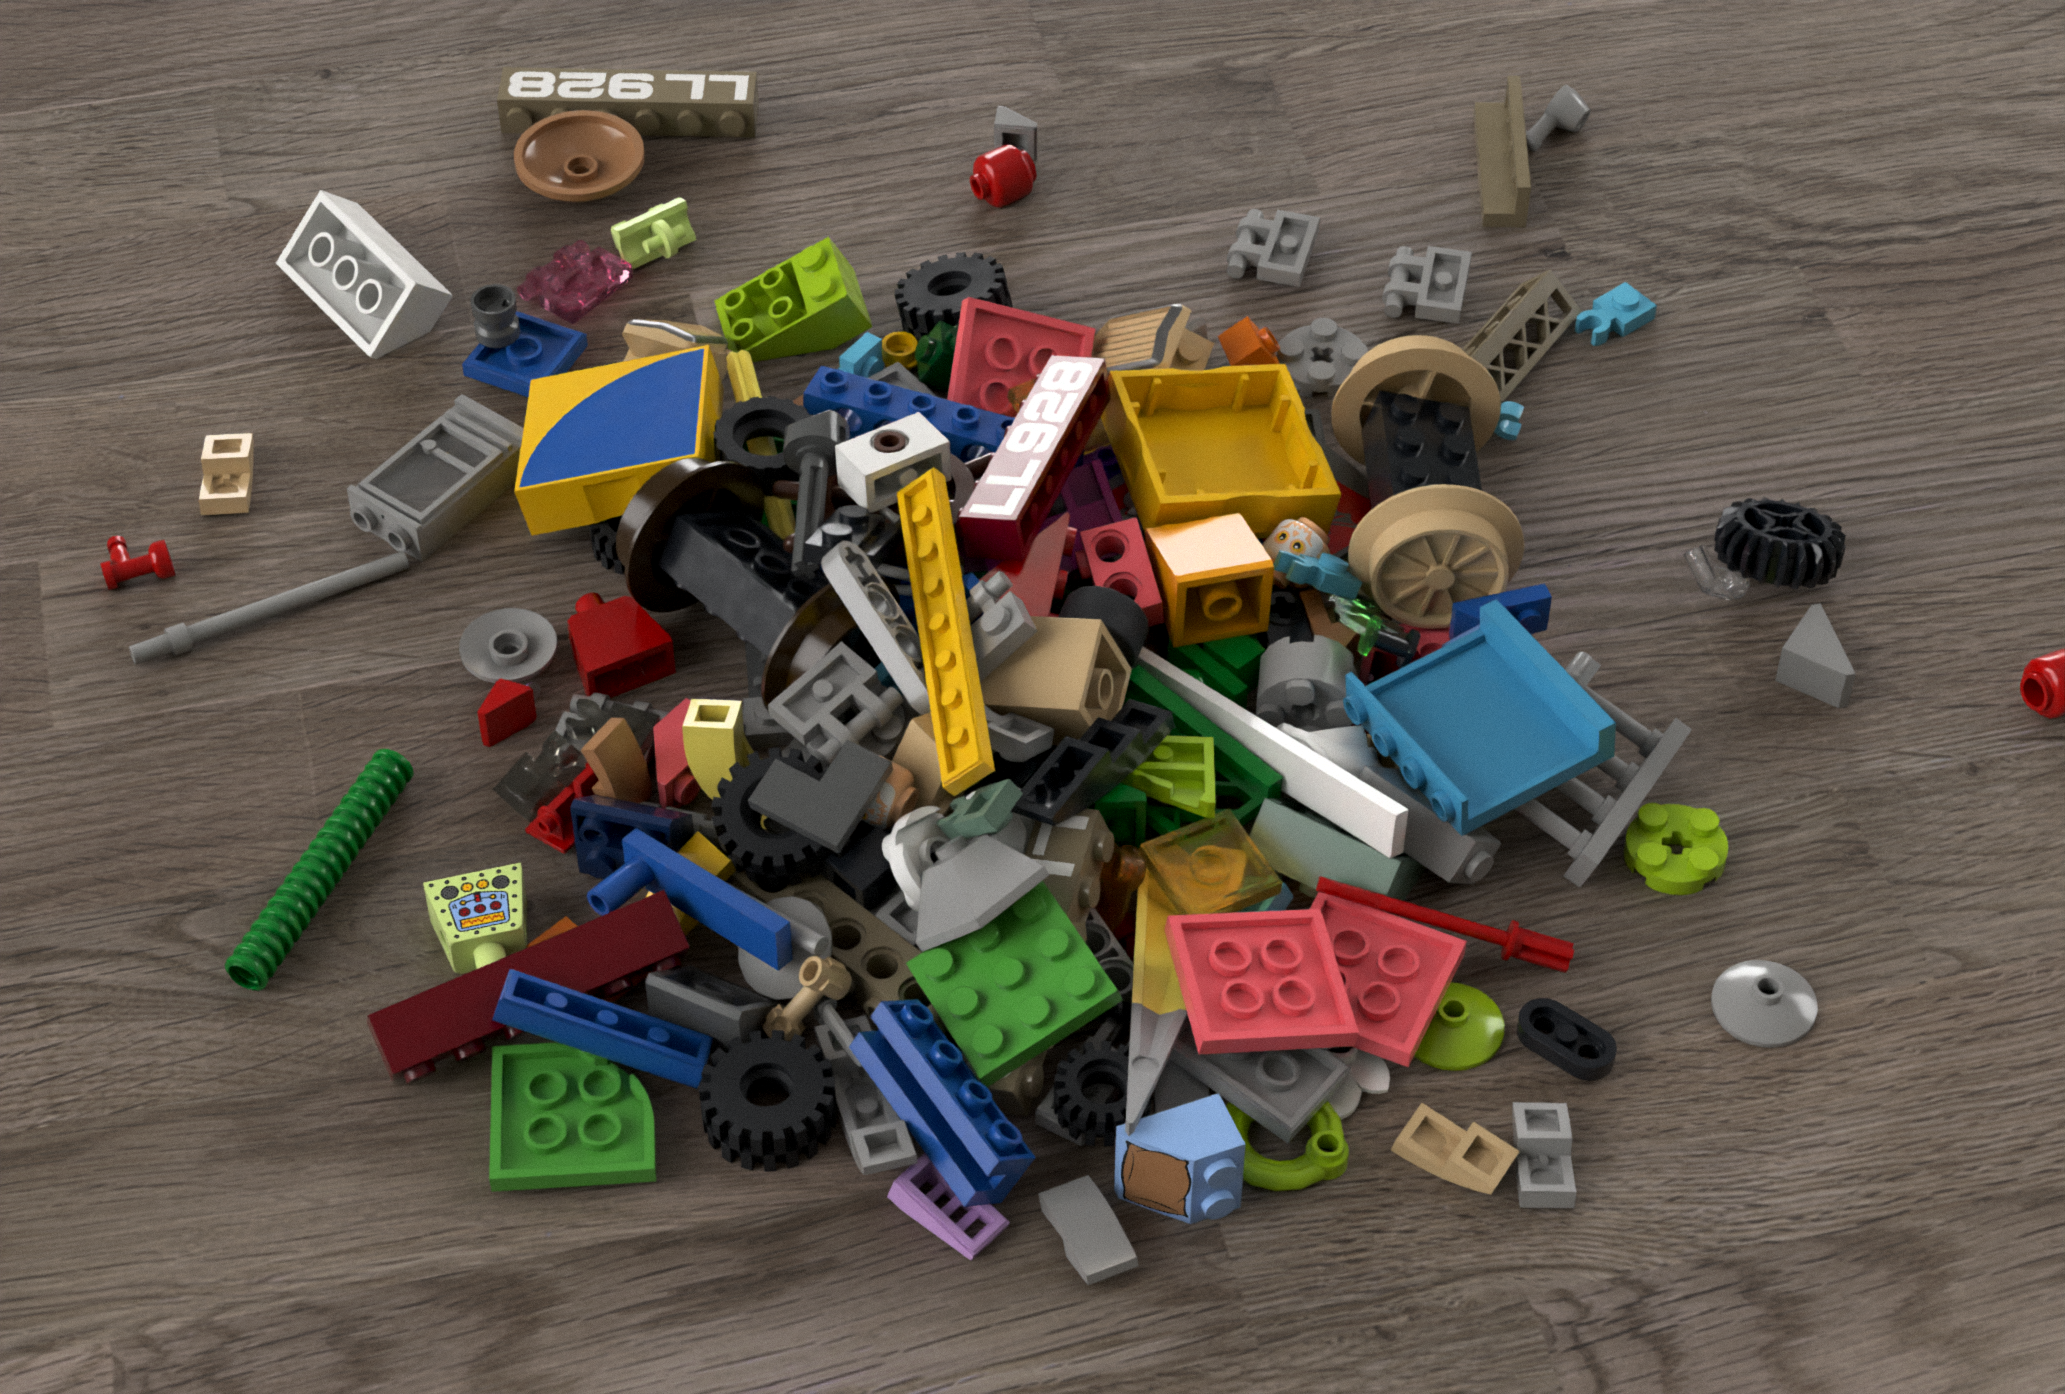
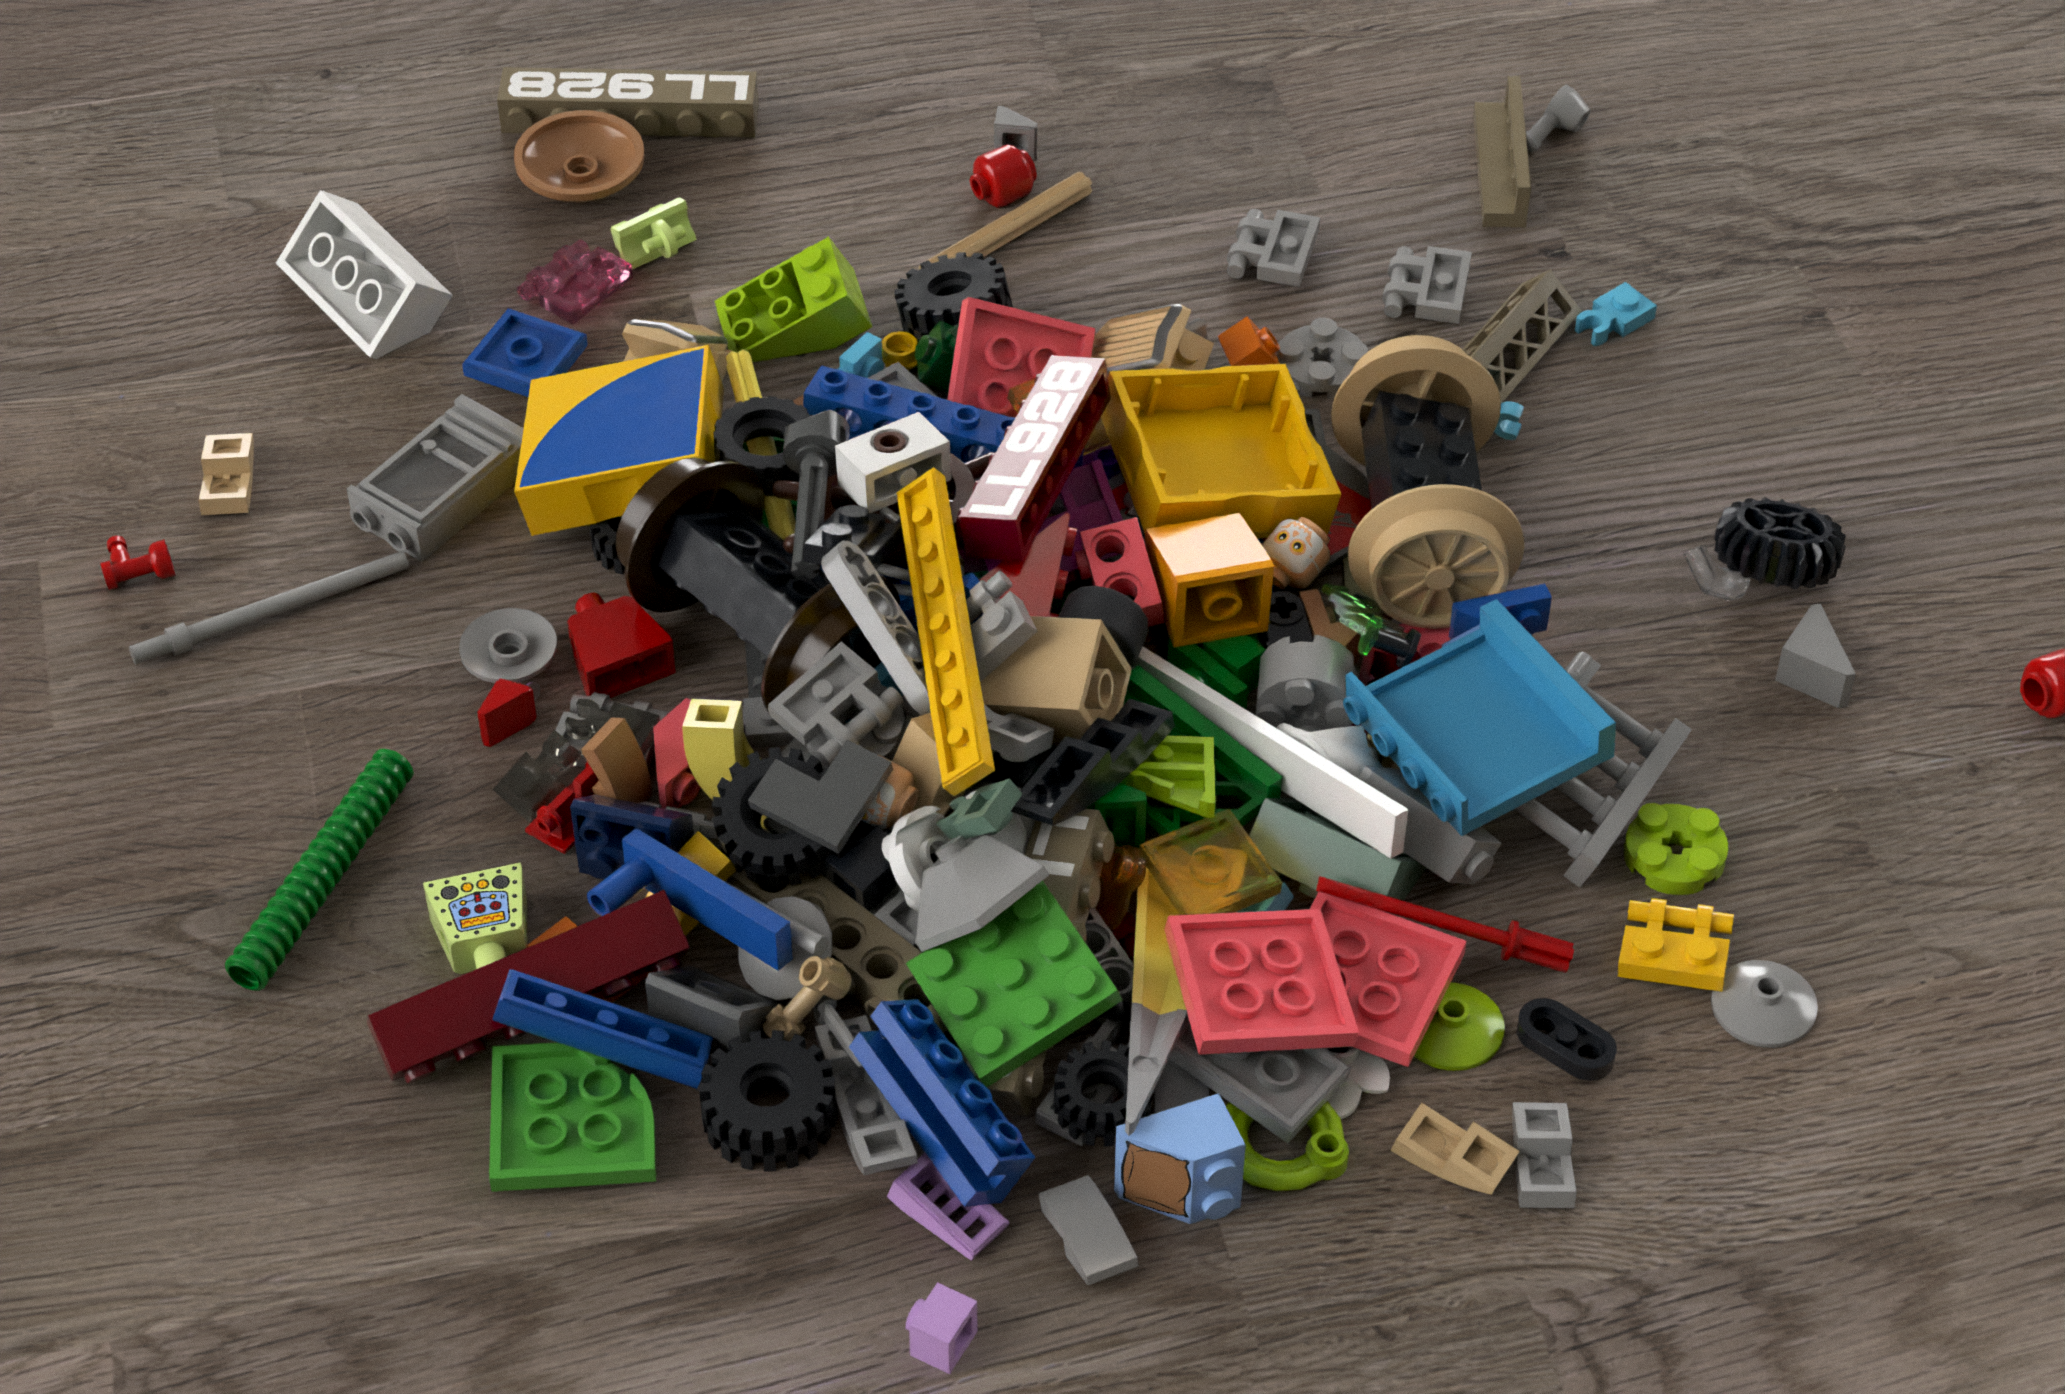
(495, 316): dark grey wheel -> none
(942, 1327): none -> lavender plate
(1022, 218): none -> tan axle
(1324, 574): medium azure plate -> none
(1674, 956): none -> yellow plate

